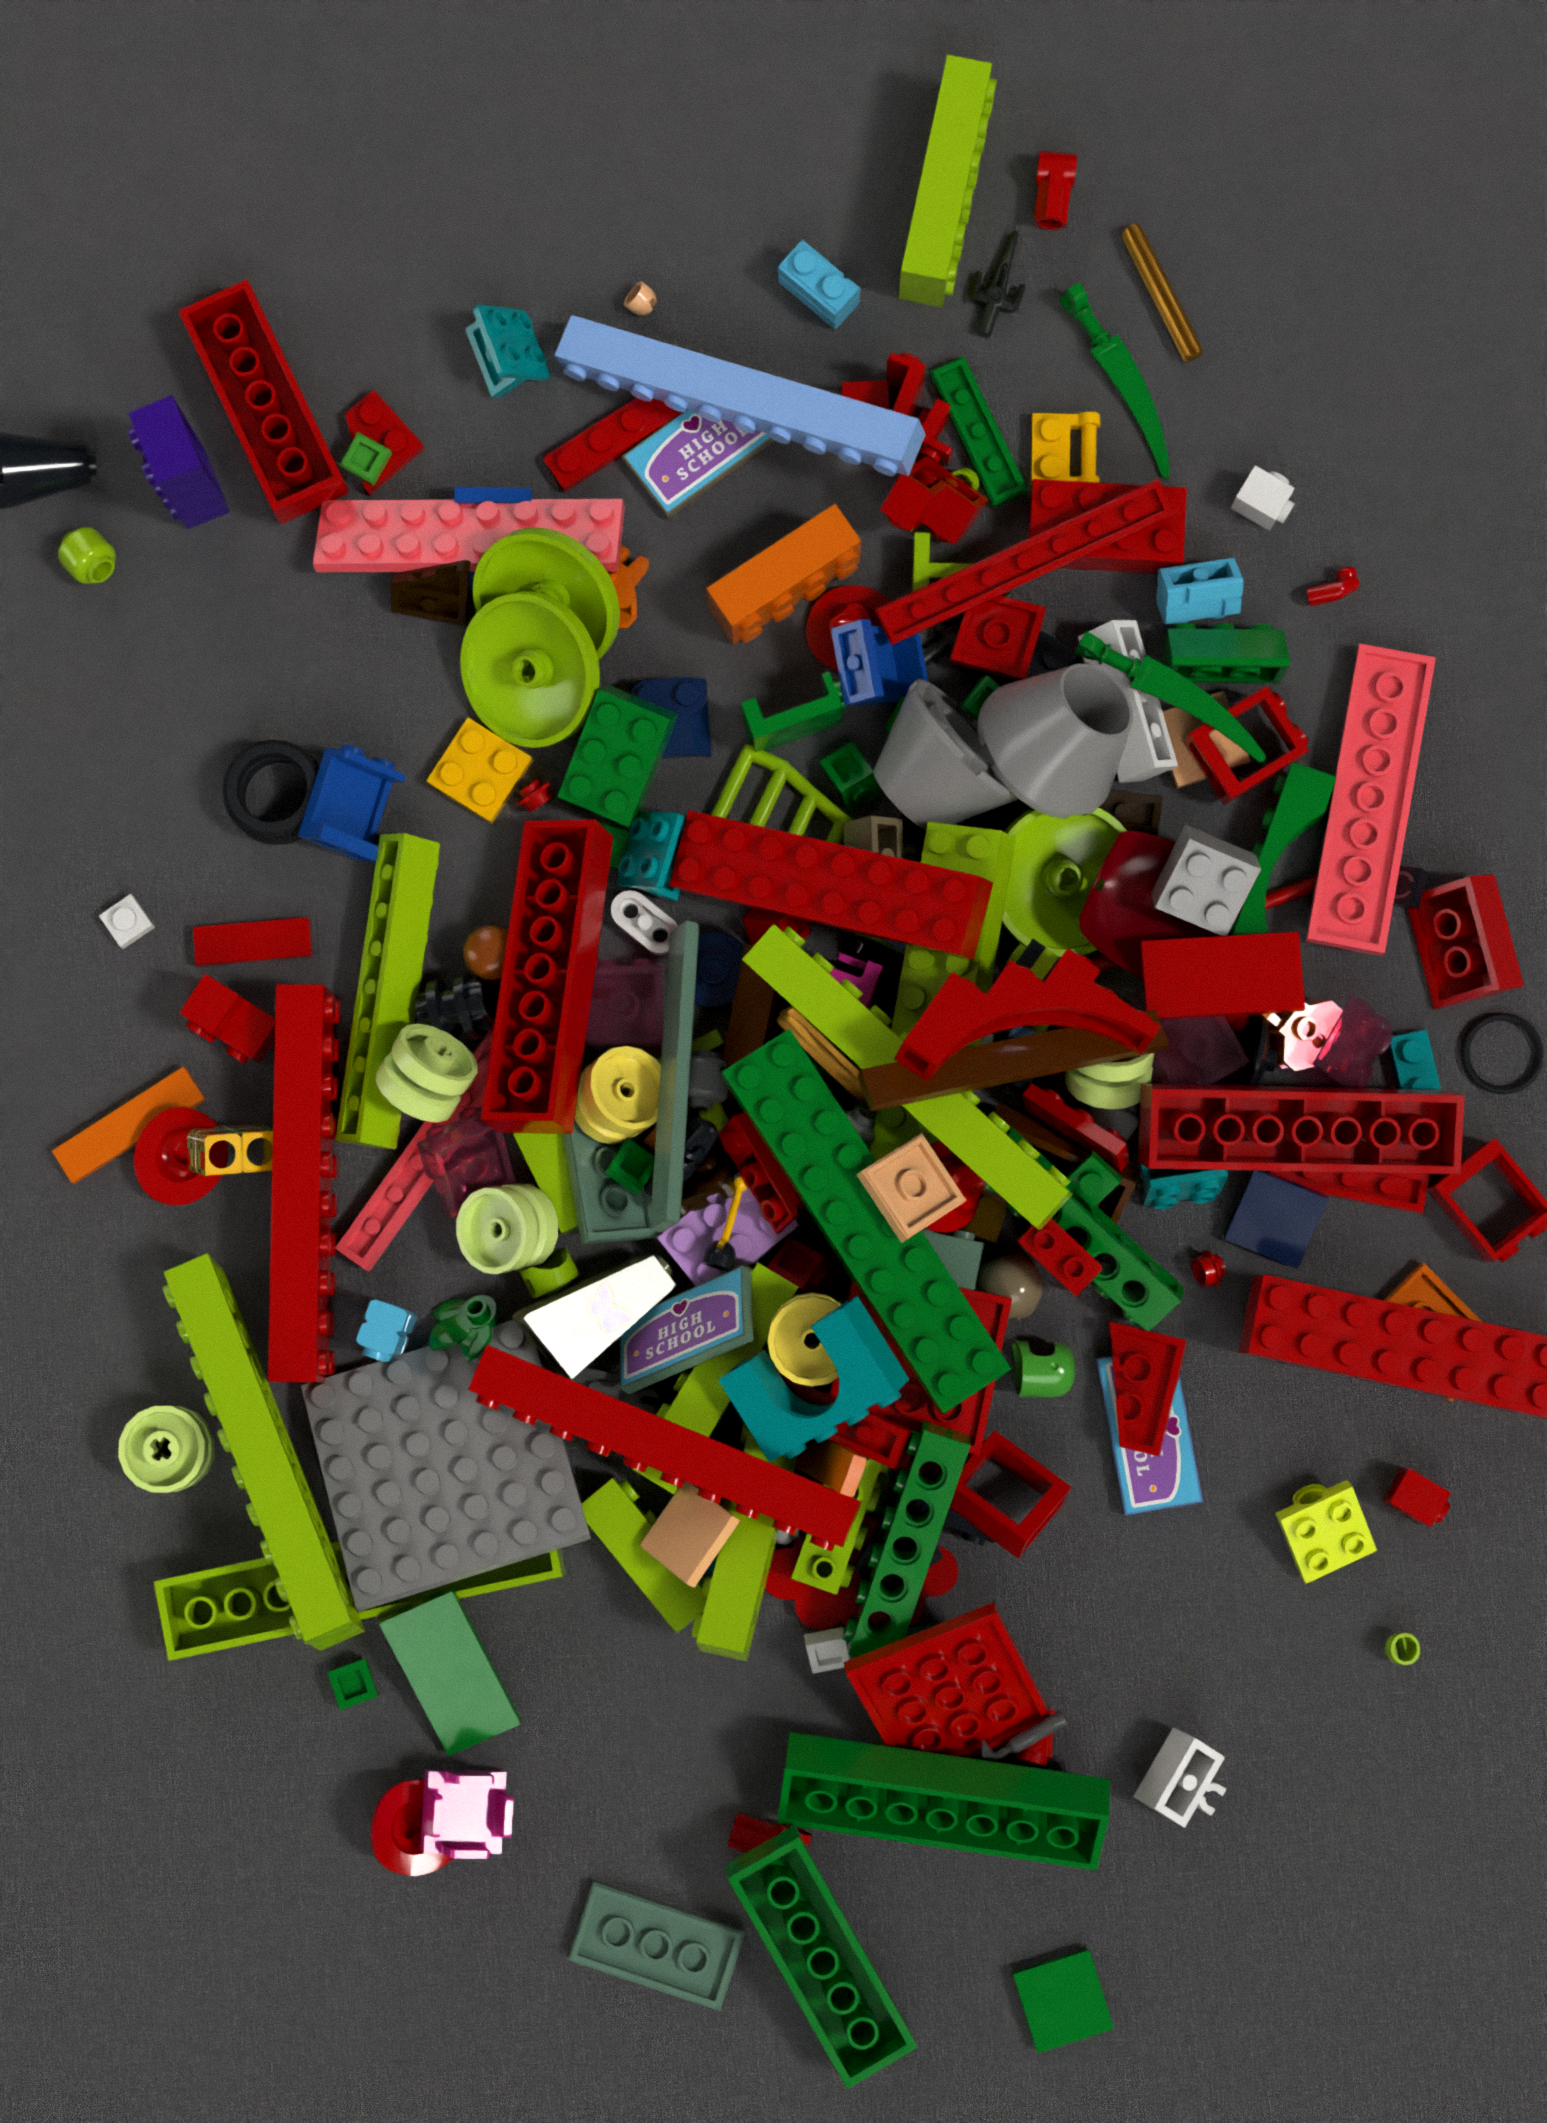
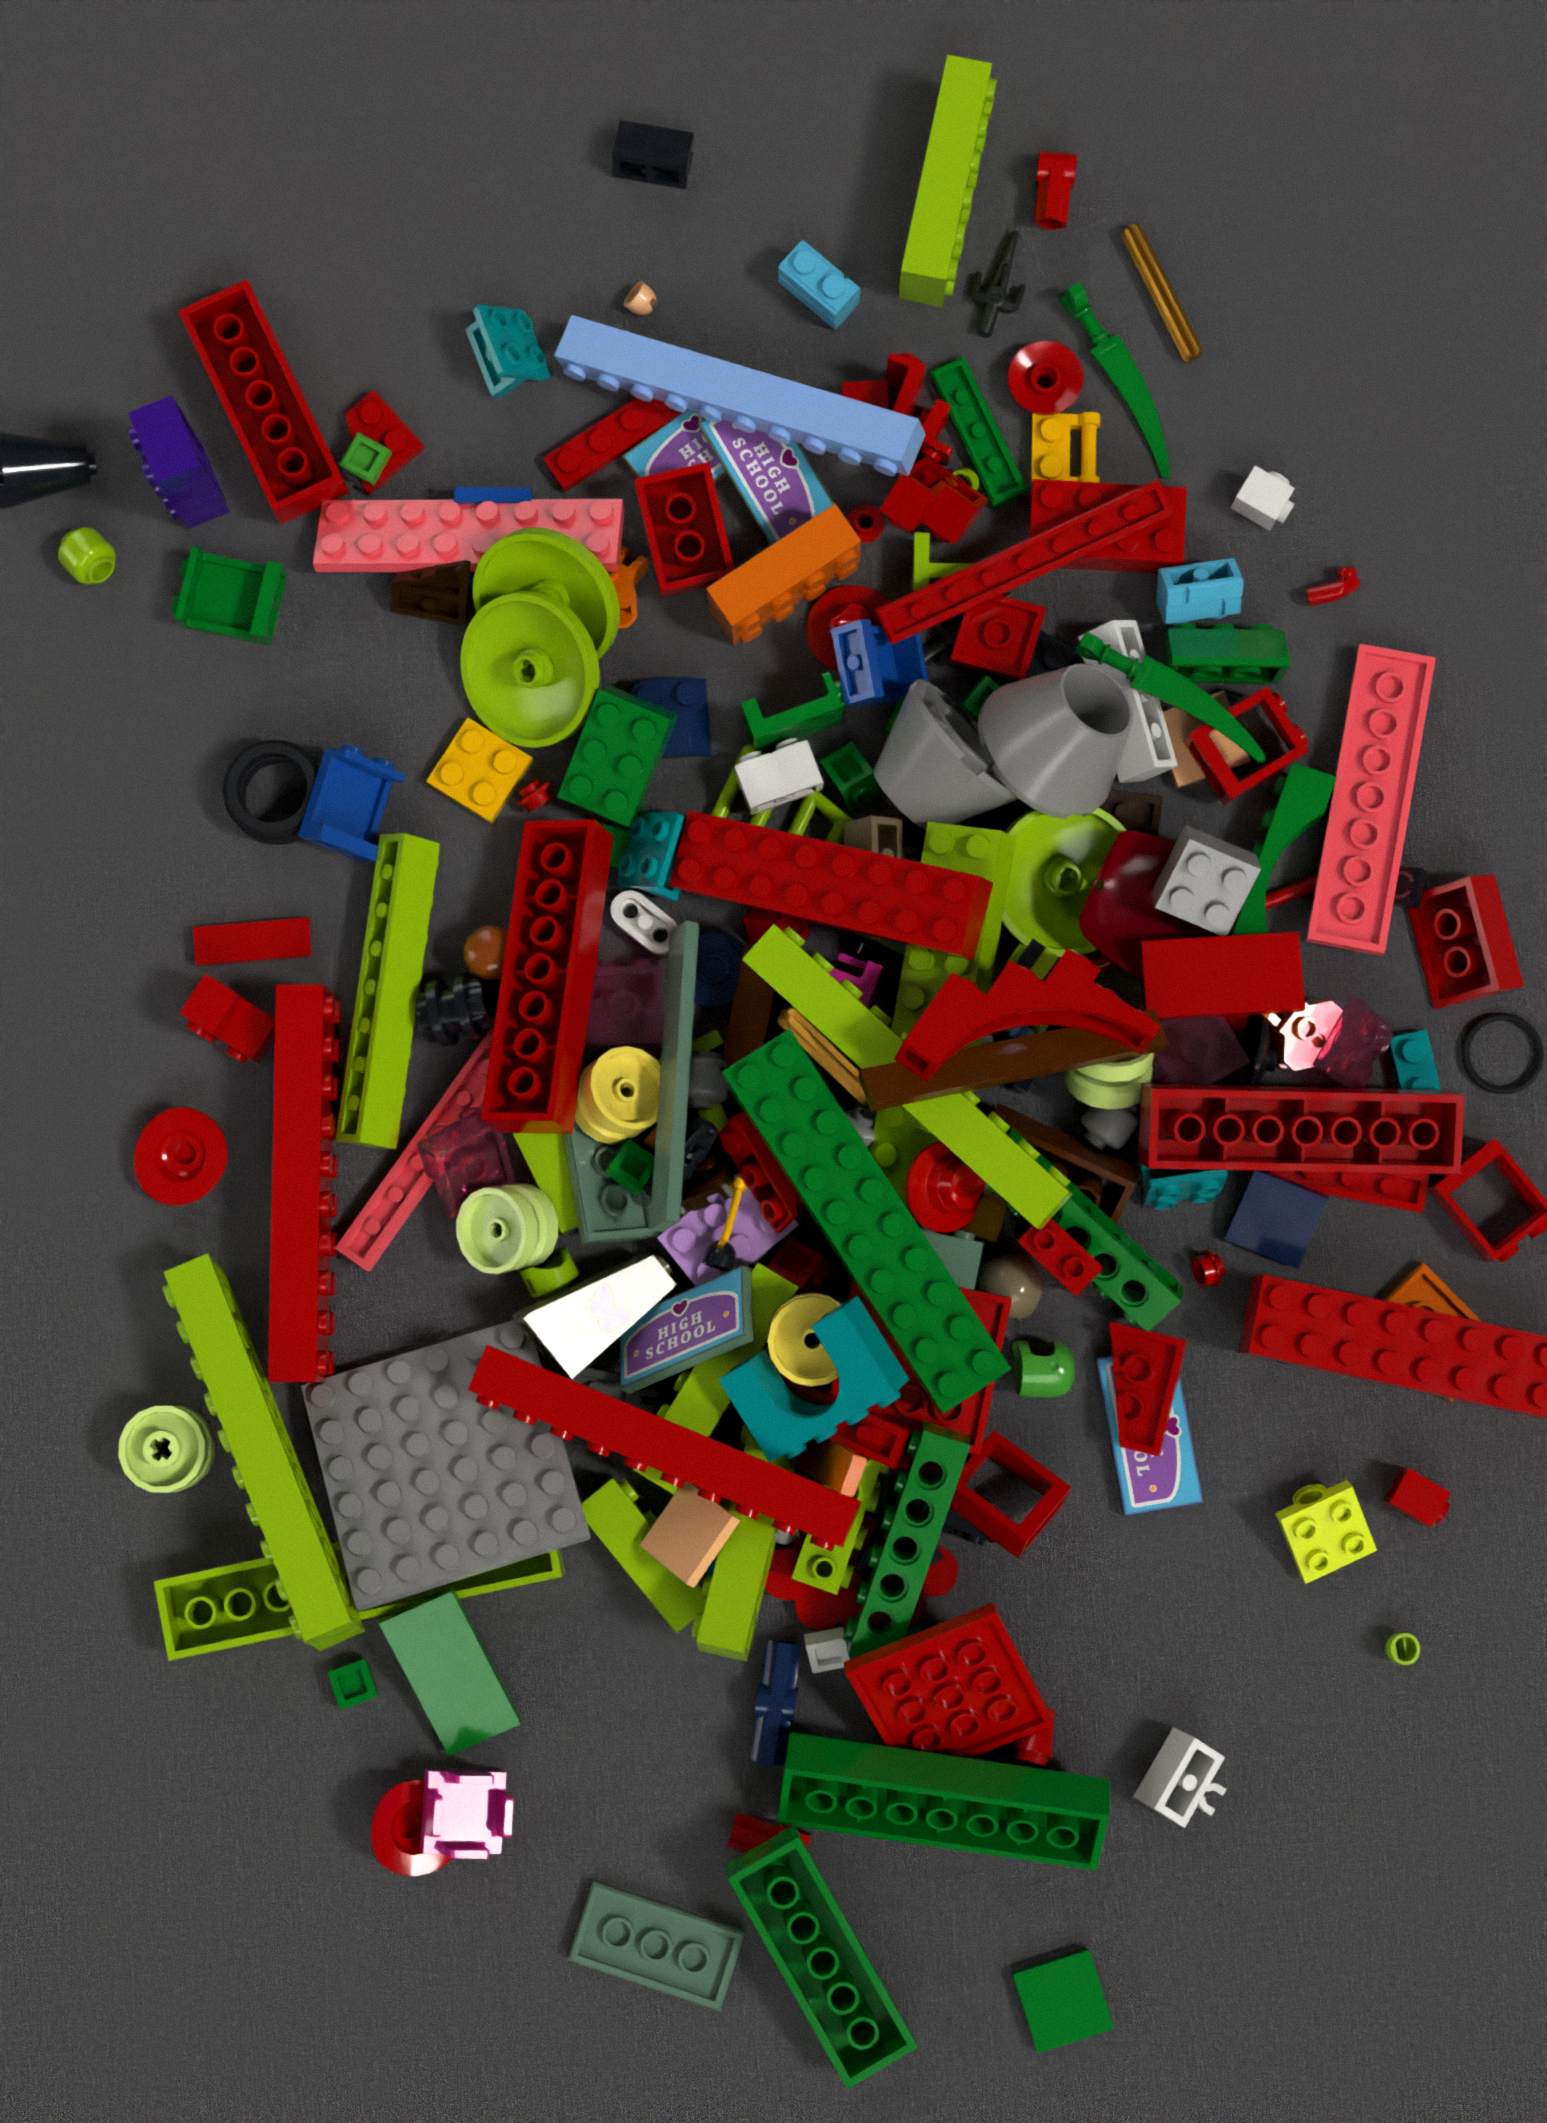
(123, 1126): orange tile -> none
(126, 921): white plate -> none
(199, 1147): piece -> none
(229, 596): none -> green panel
(385, 1330): medium azure brick -> none
(426, 1073): yellowish green wheel -> none
(462, 1325): green plate -> none
(652, 154): none -> black hinge
(684, 529): none -> red brick
(769, 478): none -> tile
(775, 1702): none -> dark blue piece
(778, 776): none -> white brick
(866, 511): none -> red plate
(911, 1187): light nougat tile -> none
(1027, 1737): dark grey piece -> none
(1049, 361): none -> red dish
(1076, 1126): red plate -> none
(1093, 1179): green plate -> none

